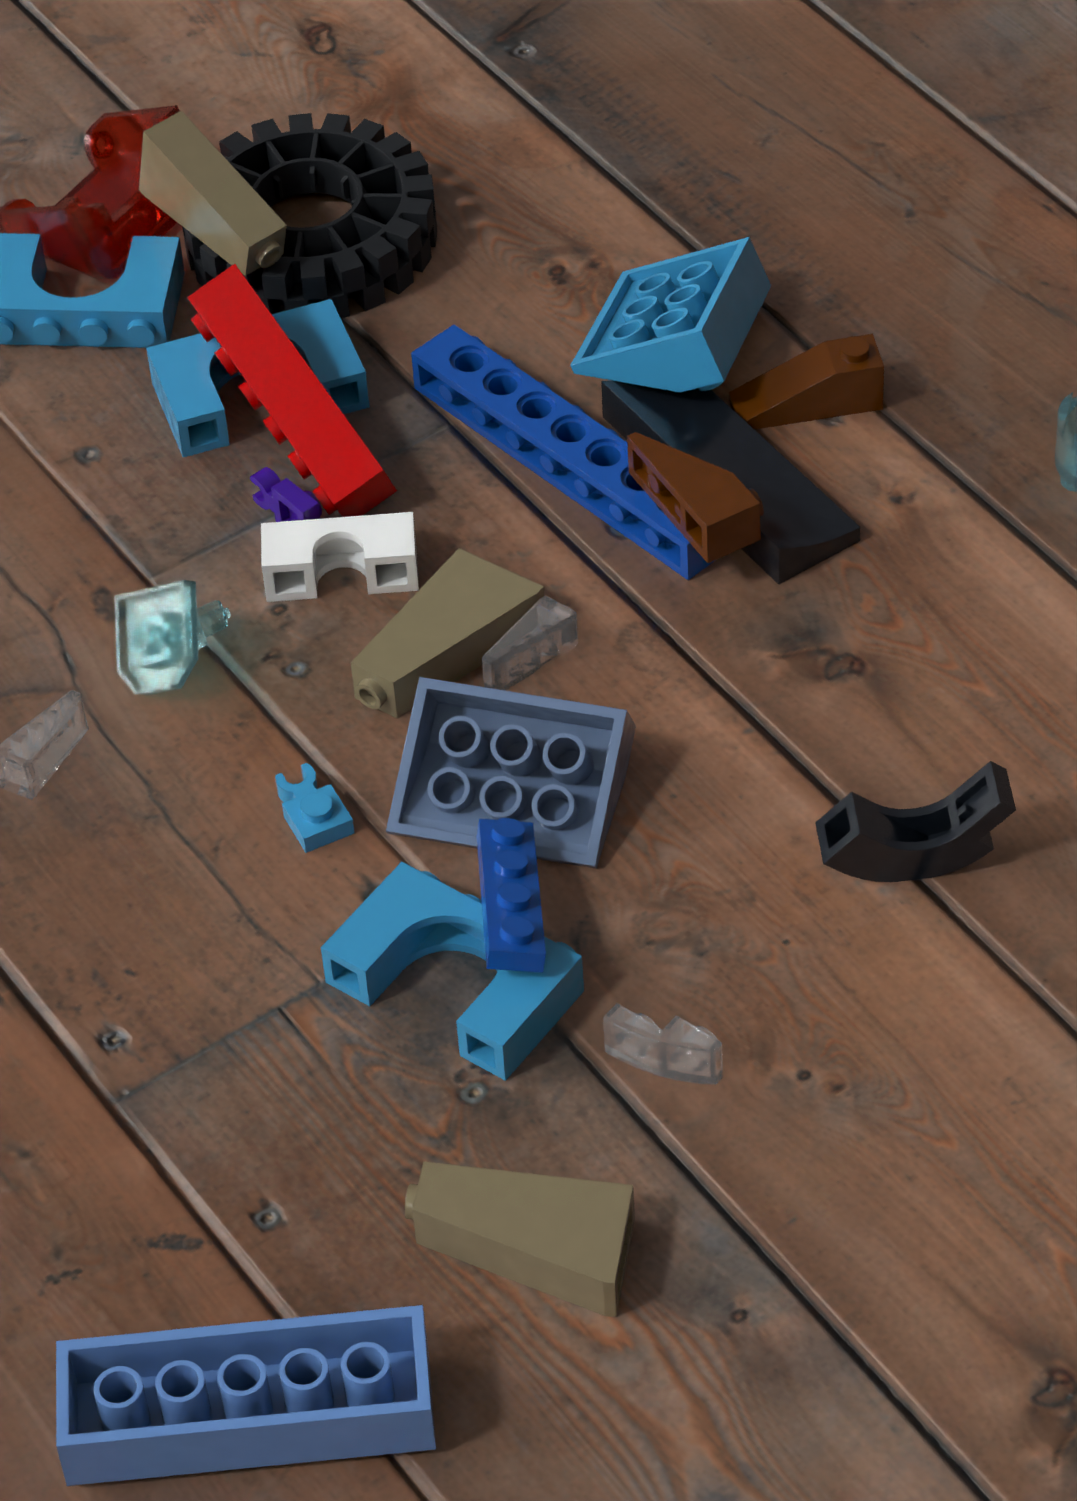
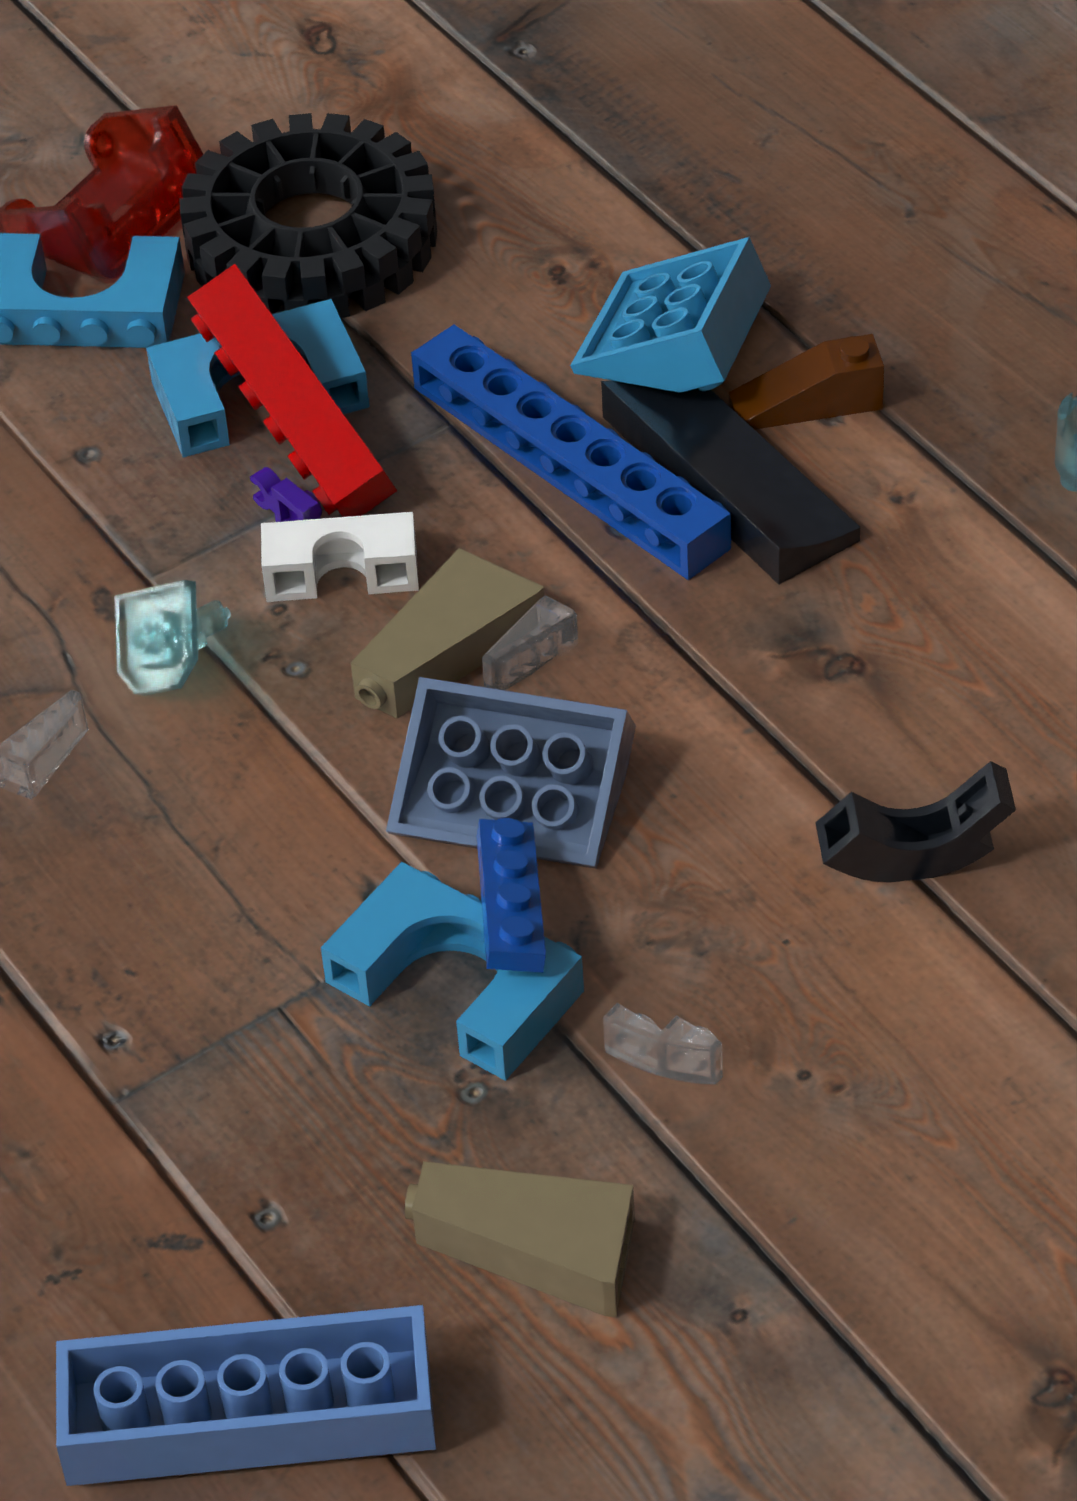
(208, 195): dark tan slope -> none
(313, 813): dark azure plate -> none
(697, 497): reddish brown slope -> none

